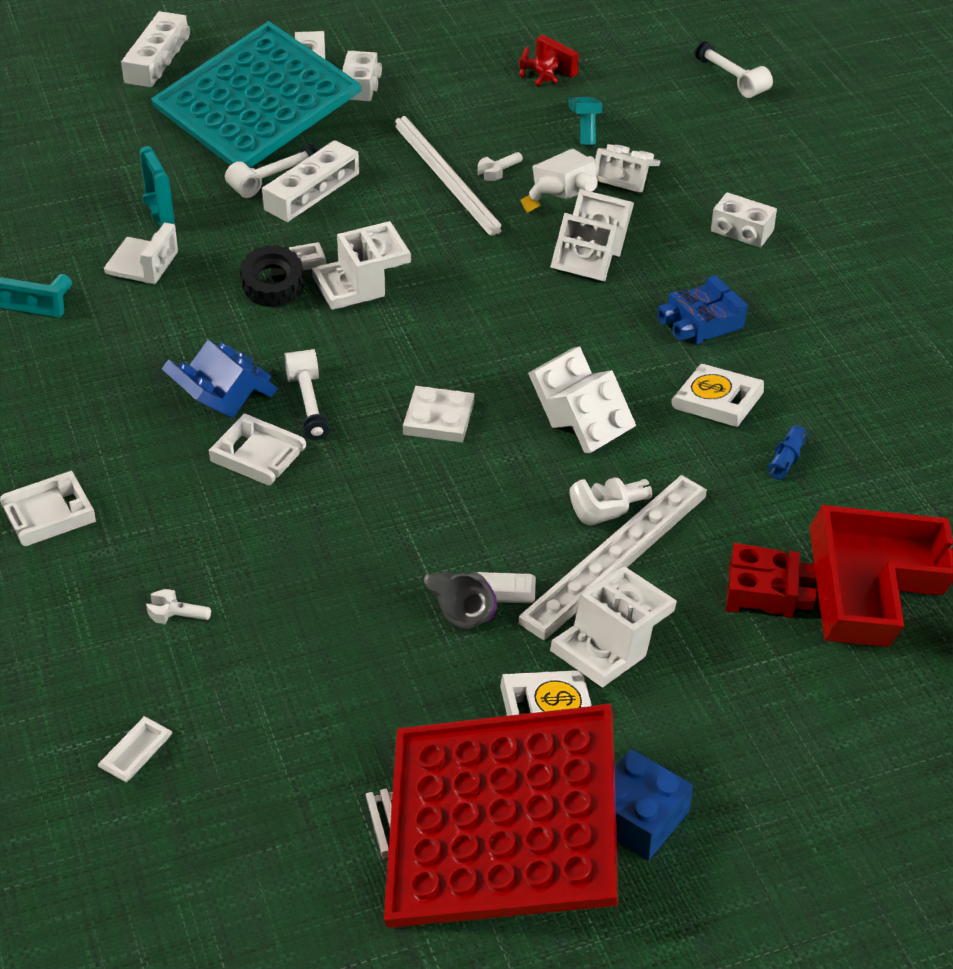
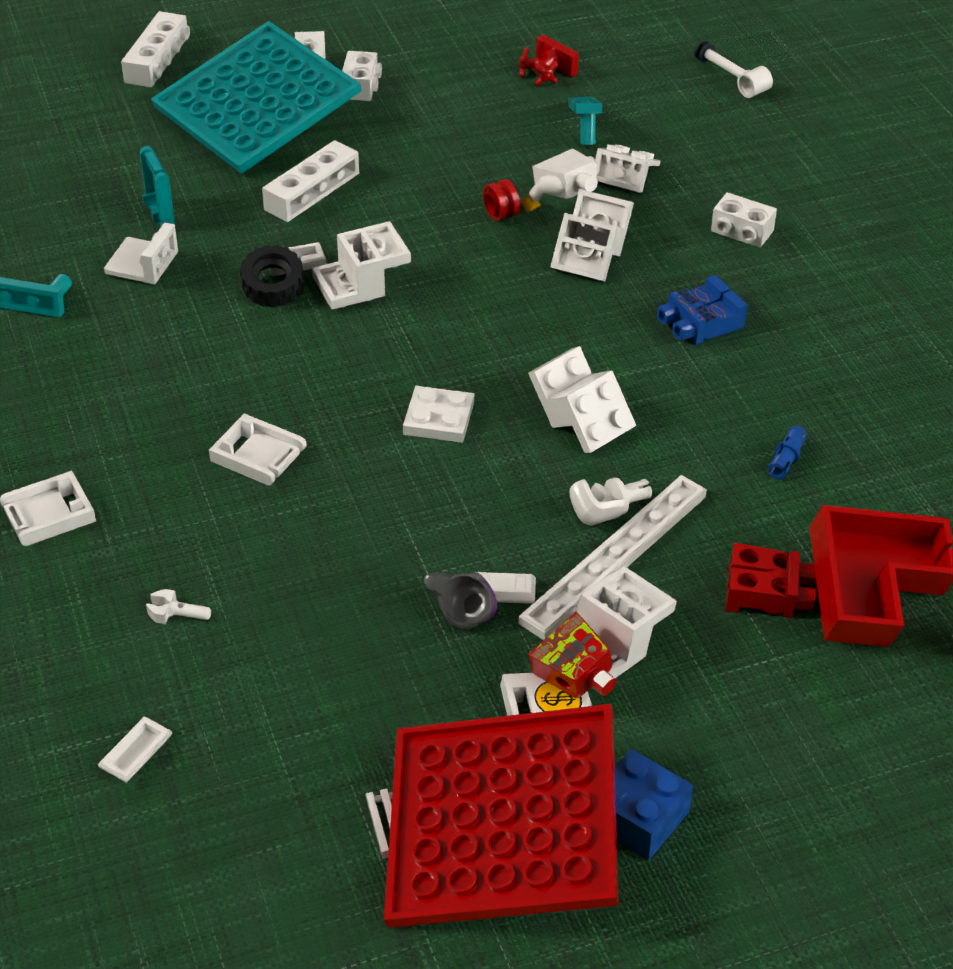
(220, 377): blue bracket -> none
(248, 180): white piece -> none
(302, 368): white piece -> none
(448, 176): white axle -> none
(494, 169): white bar -> none
(501, 200): none -> red wheel
(574, 659): none -> torso
(712, 390): white container -> none

